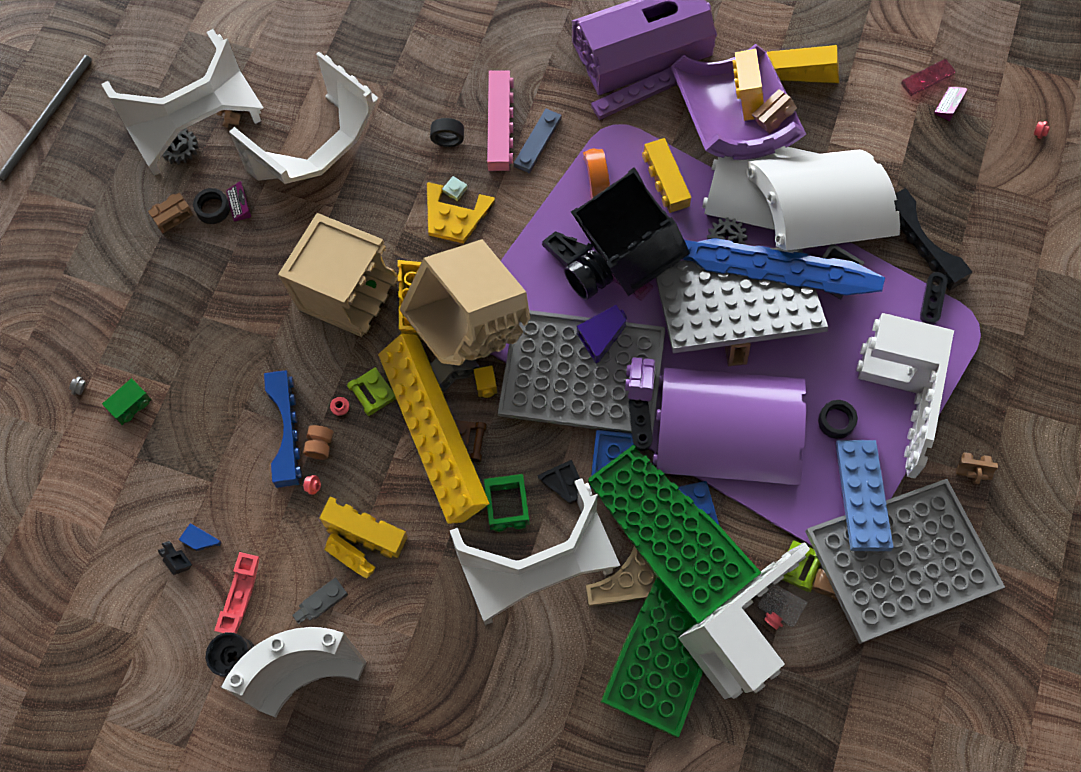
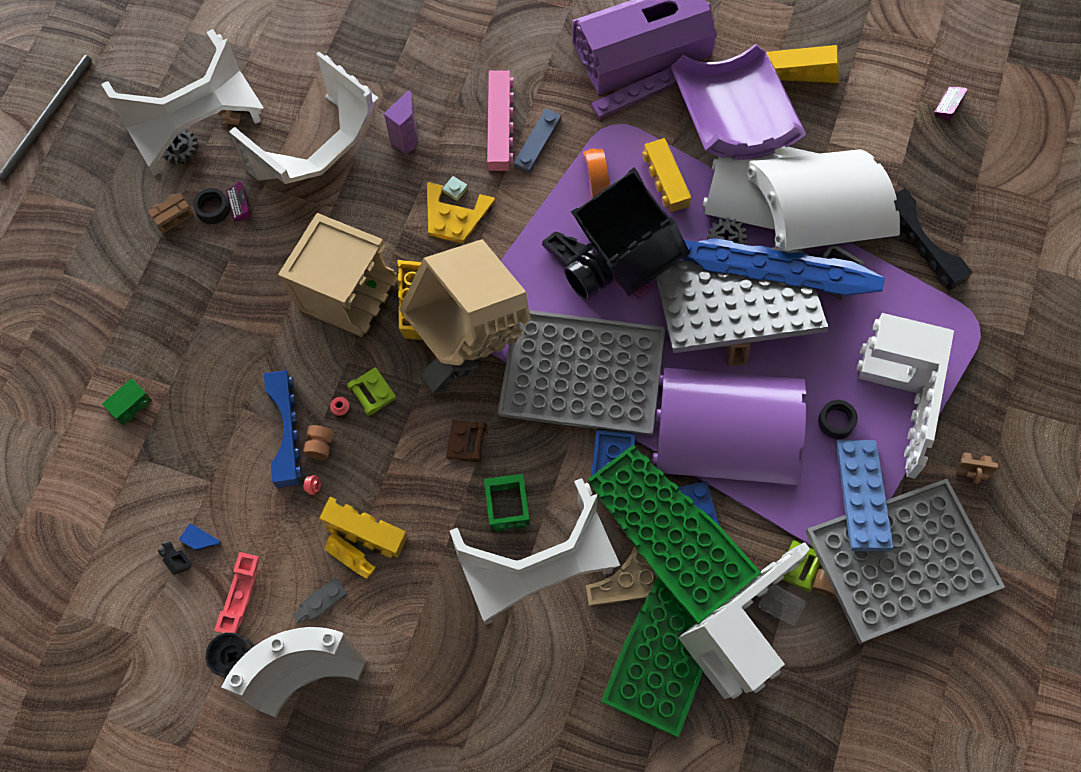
(77, 386): light grey plate -> none
(402, 124): none -> medium lavender slope
(433, 429): yellow brick -> none
(447, 132): black tyre -> none
(485, 381): yellow brick -> none
(562, 480): black wing -> none
(602, 331): dark purple slope -> none
(640, 429): black plate -> none
(641, 379): medium lavender brick -> none
(748, 82): wedge -> none
(773, 620): coral plate -> none
(774, 111): medium nougat brick -> none
(928, 77): clear pink tile -> none
(933, 292): black plate -> none
(1041, 129): coral plate -> none

